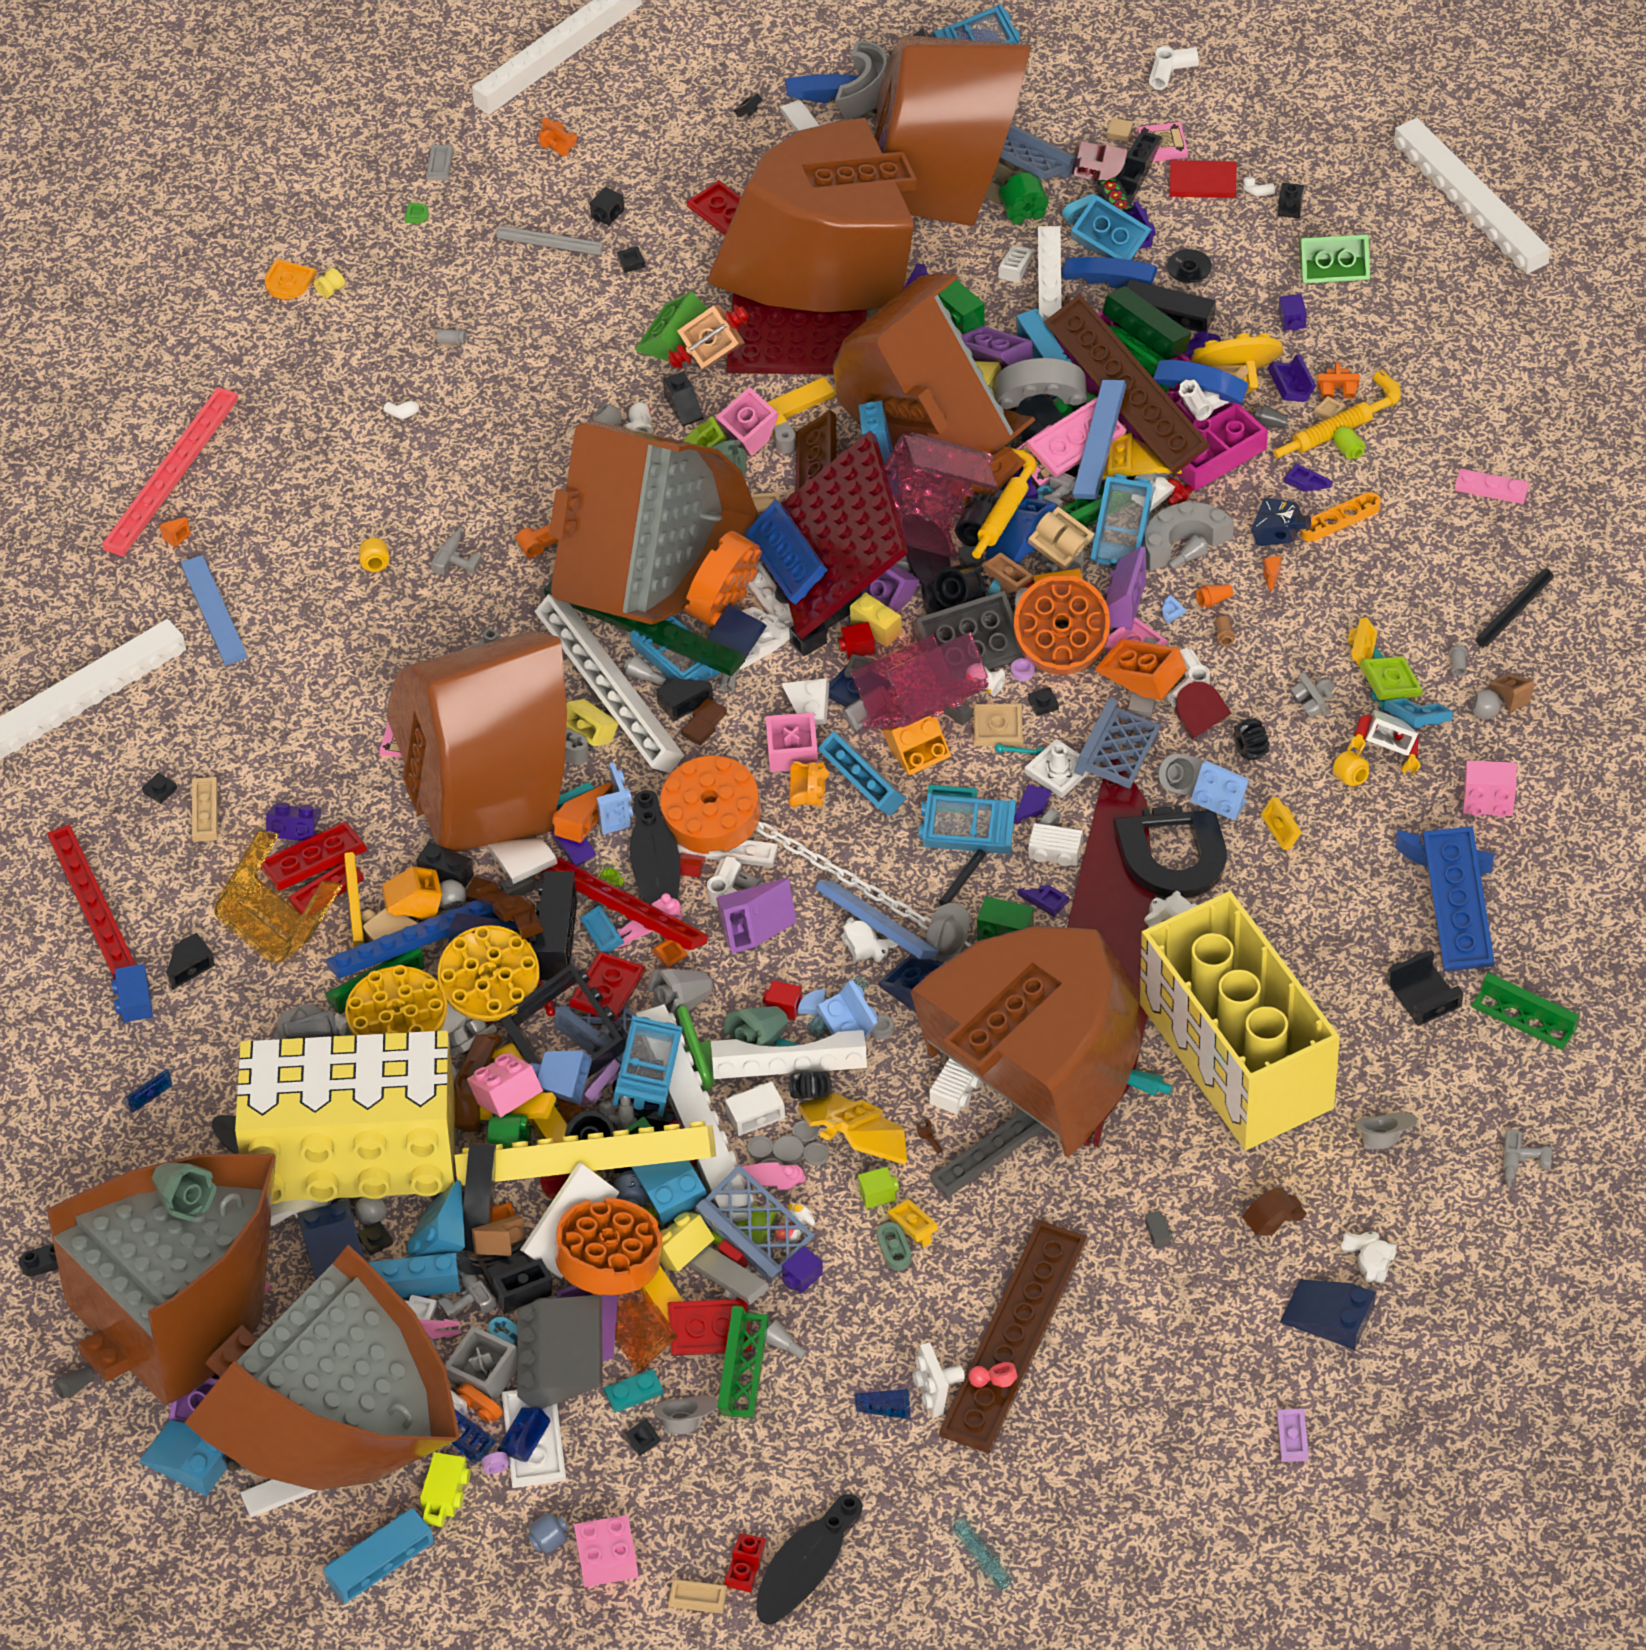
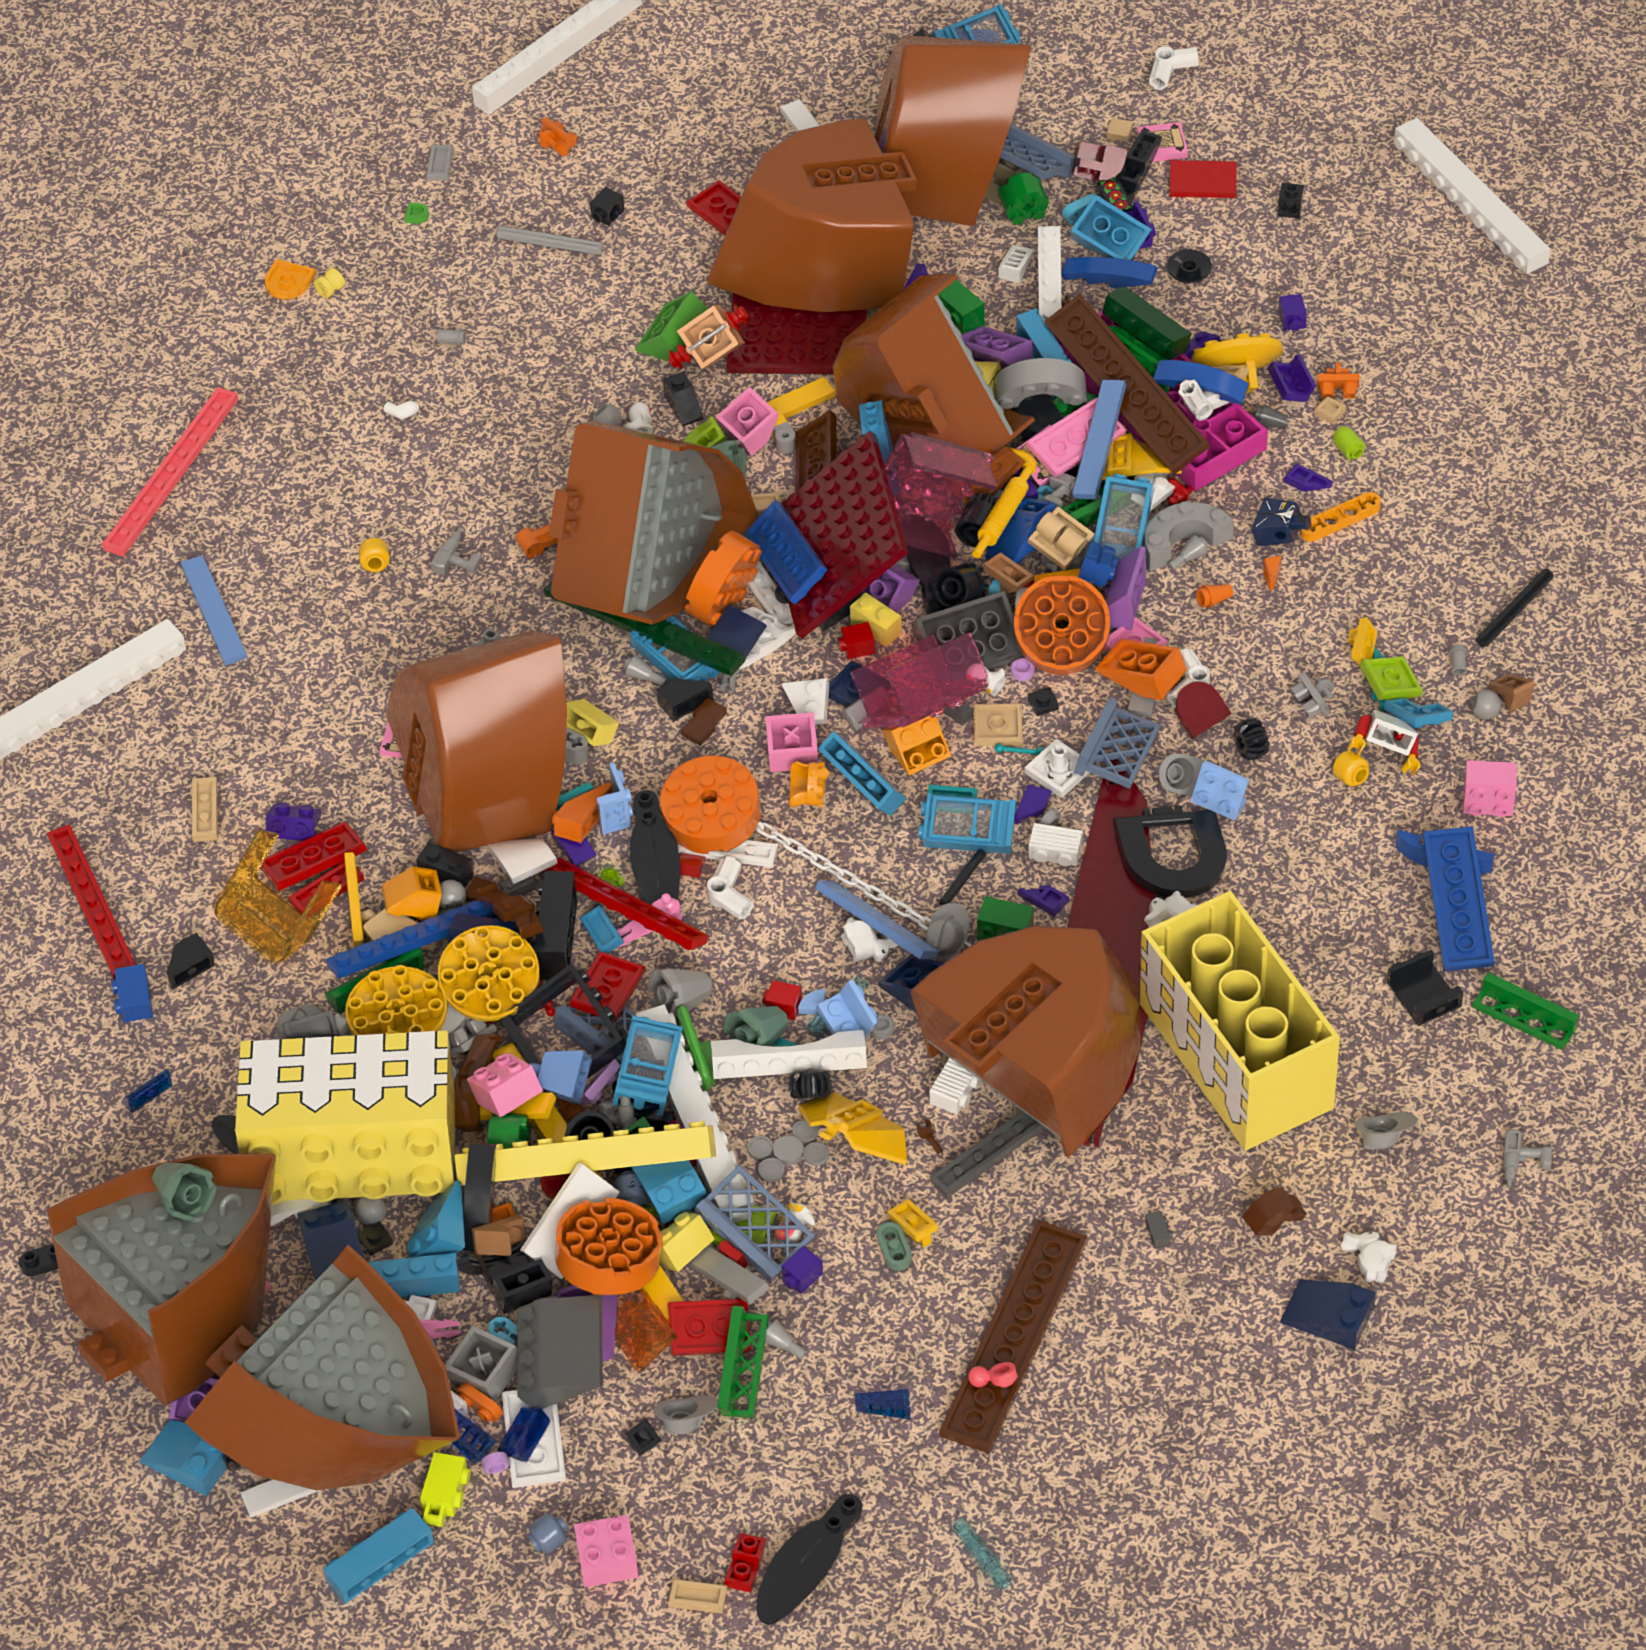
(72, 1382): dark grey cone -> none
(159, 788): black plate -> none
(175, 531): orange slope -> none
(474, 1292): light grey piece -> none
(610, 684): white brick -> none
(631, 259): black plate -> none
(633, 1390): teal plate -> none
(669, 952): orange slope -> none
(748, 106): black plate -> none
(748, 881): light grey pin -> none
(755, 1108): white brick -> none
(756, 914): medium lavender slope -> none
(776, 1175): bright pink piece -> none
(811, 642): black brick -> none
(816, 87): blue slope -> none
(856, 662): dark grey tile -> none
(862, 94): light grey brick -> none
(877, 1187): lime brick -> none
(934, 1380): white plate -> none
(965, 556): dark grey tile -> none
(1098, 564): none -> blue brick
(1149, 1082): teal bar -> none
(1172, 609): light blue tile -> none
(1186, 309): black brick -> none
(1225, 634): medium nougat pin -> none
(1257, 190): white arm -> none
(1281, 823): yellow hinge -> none
(1292, 1435): lavender plate -> none
(1334, 258): bright green slope -> none
(1350, 418): yellow piece -> none
(1492, 486): bright pink plate -> none

